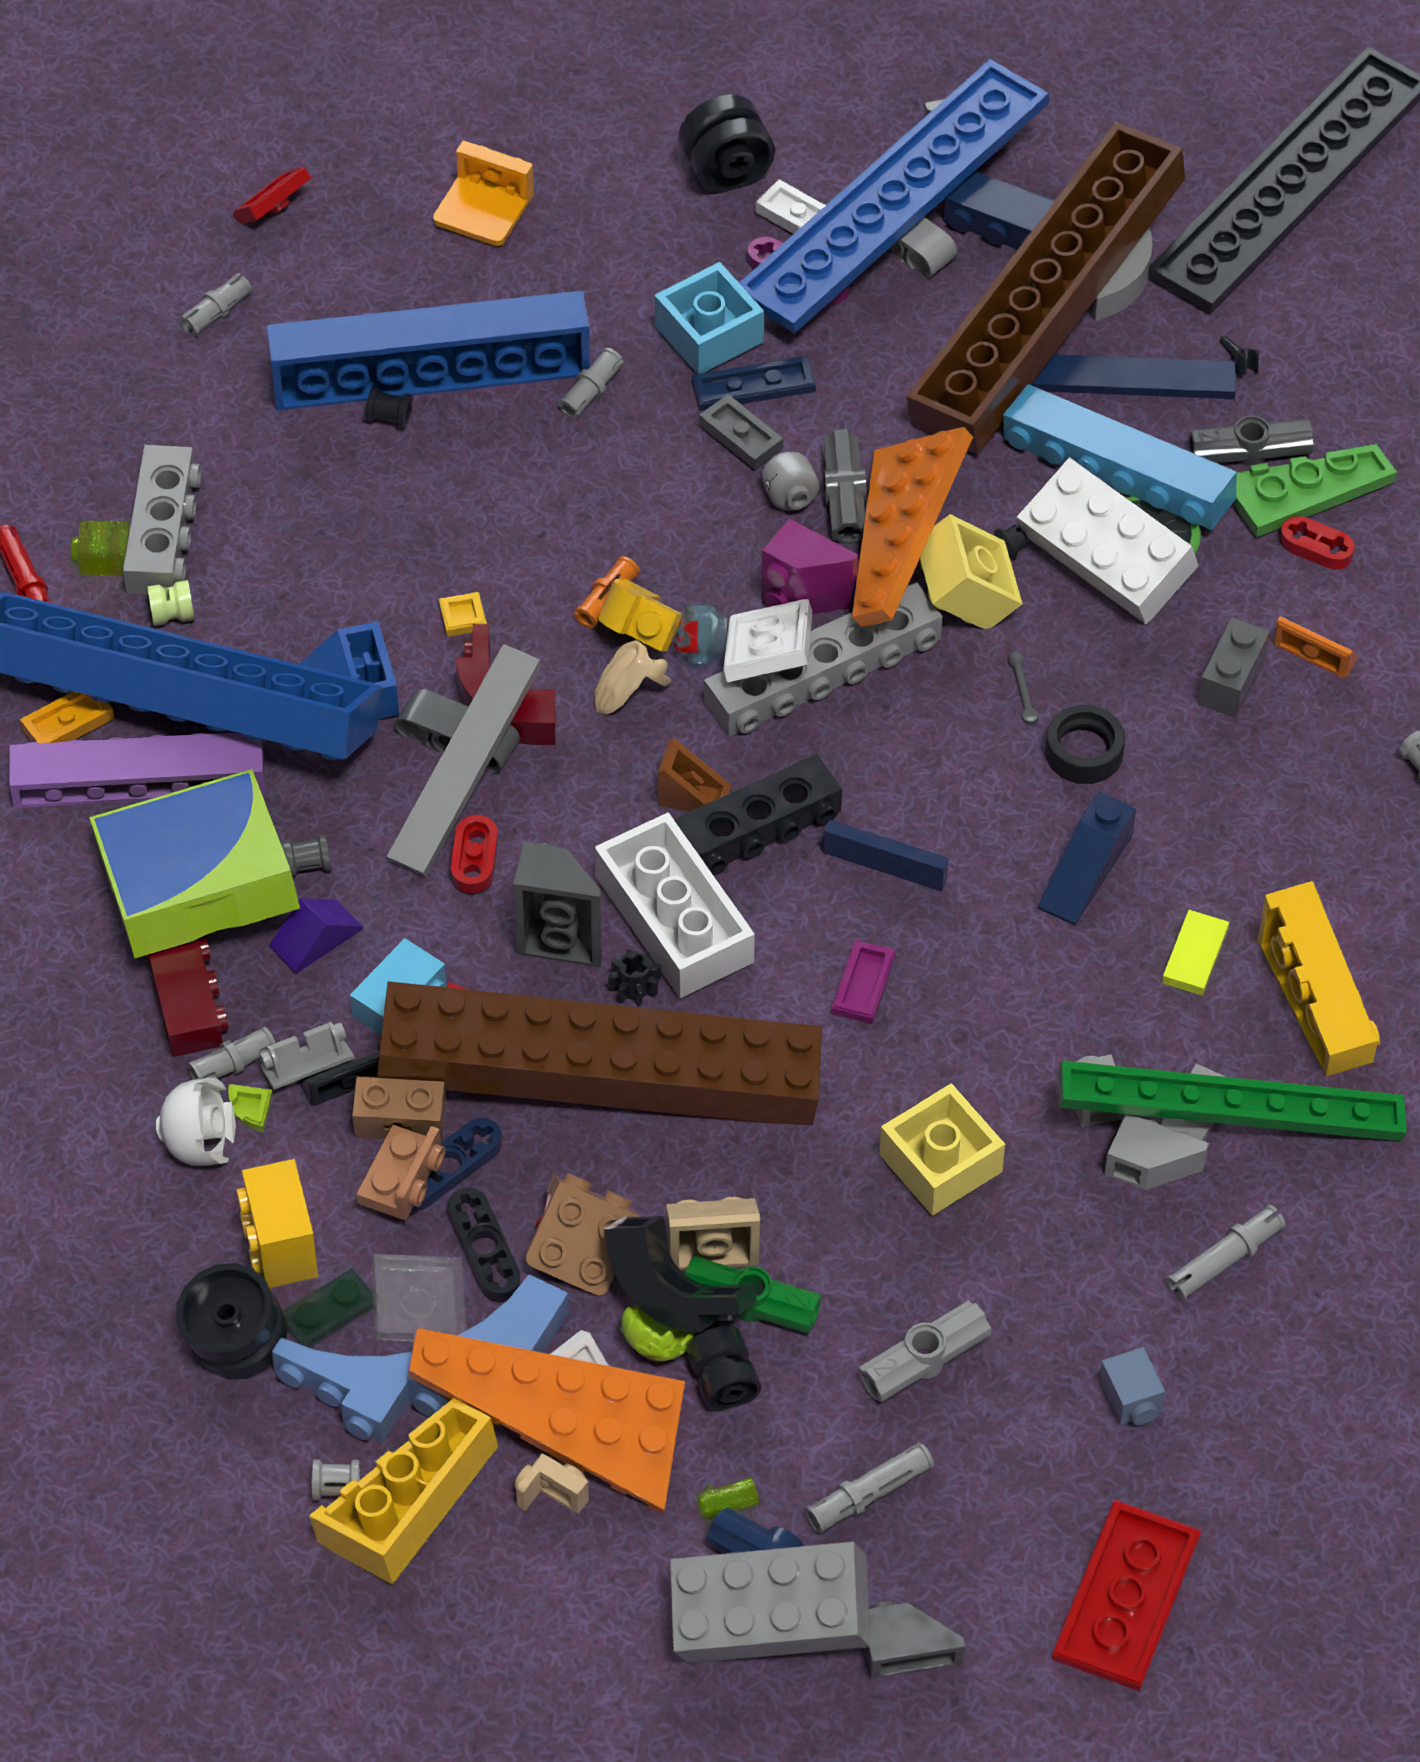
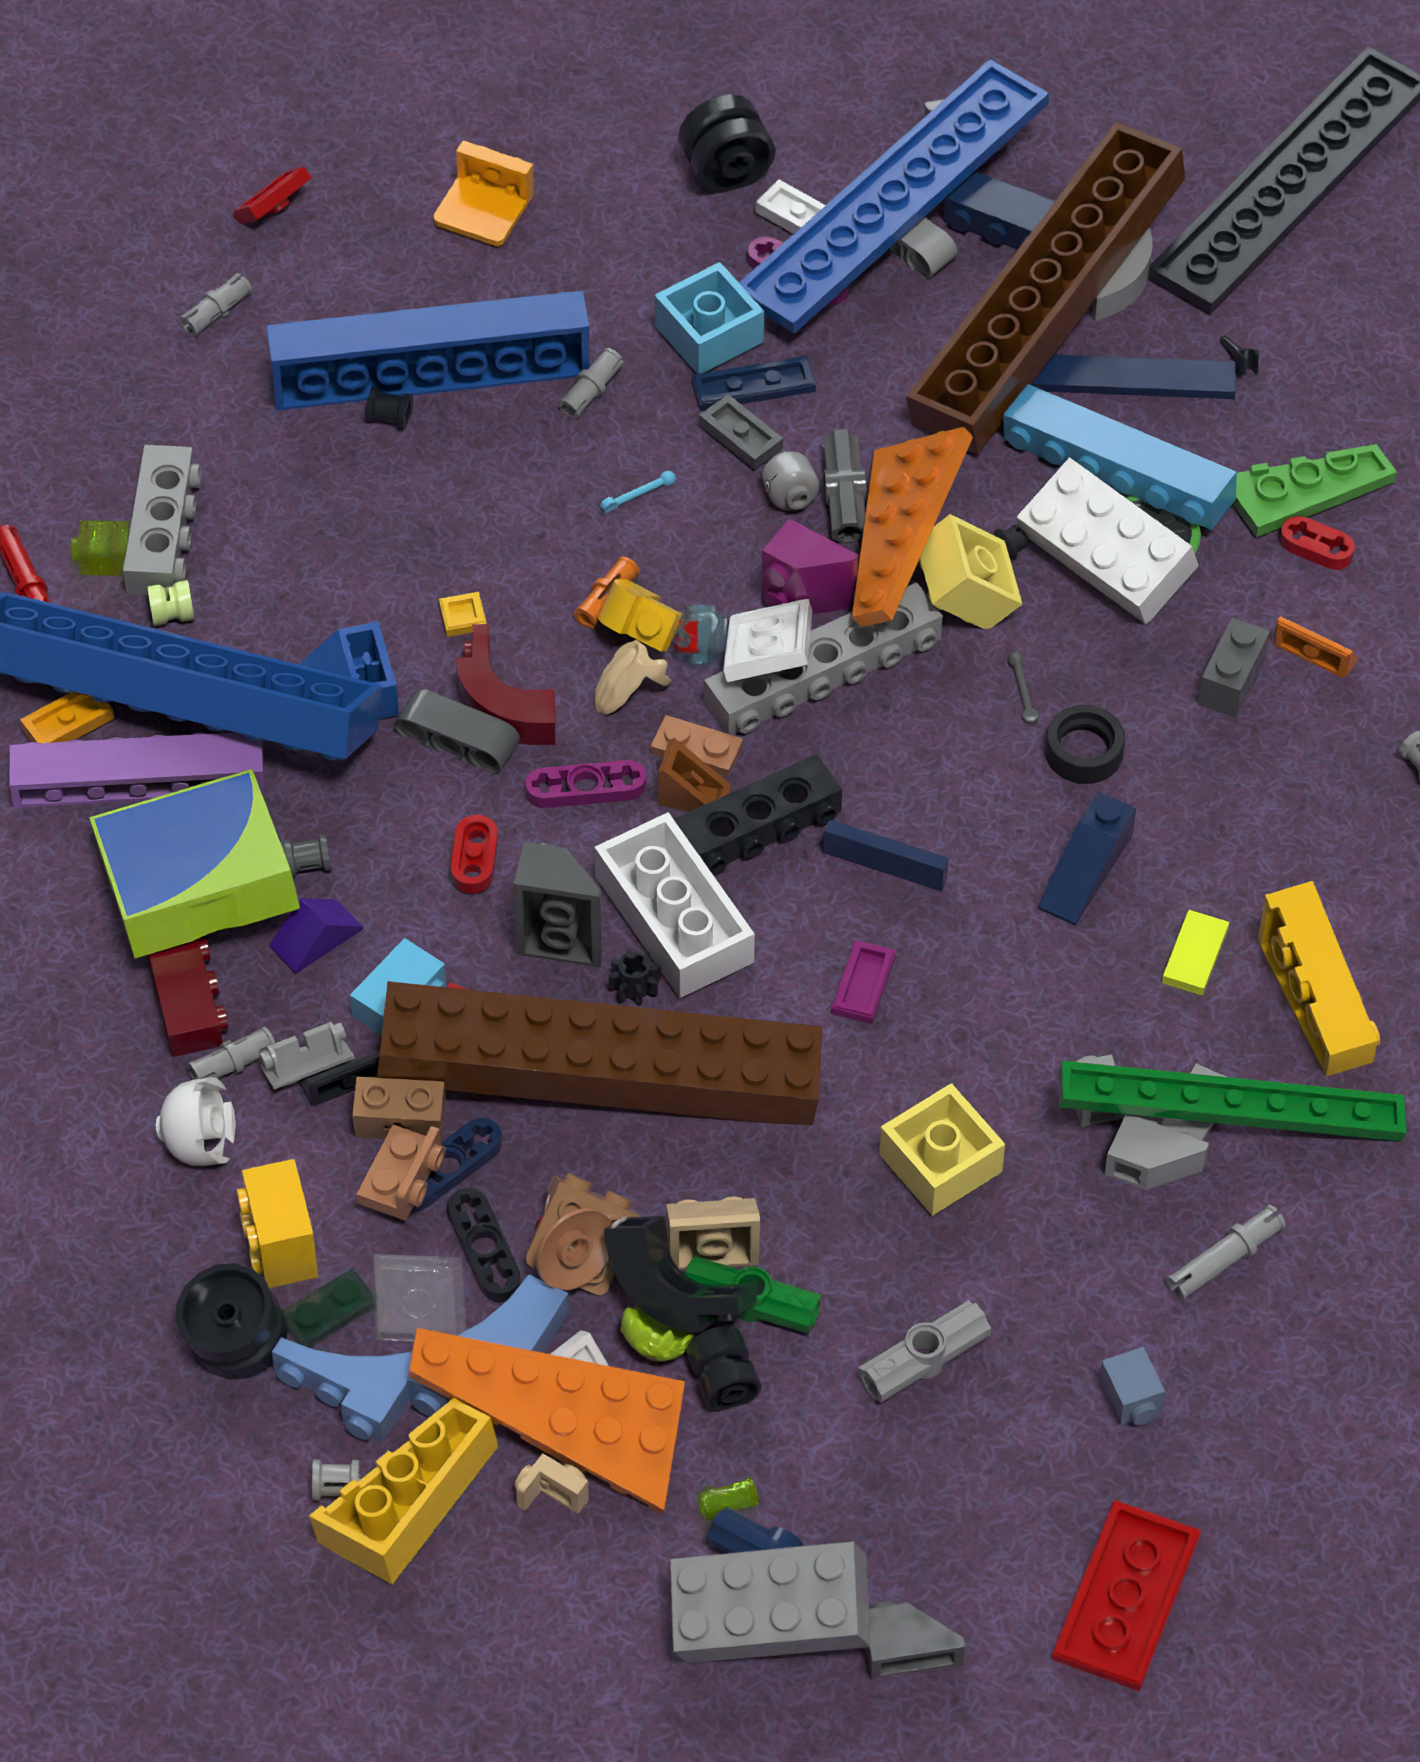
(251, 1105): lime tile -> none
(464, 760): light grey tile -> none
(574, 1249): none -> nougat dish
(592, 771): none -> magenta beam
(667, 479): none -> medium azure hinge
(711, 746): none -> nougat plate
(853, 1496): light grey pin -> none
(1252, 440): dark grey piece -> none

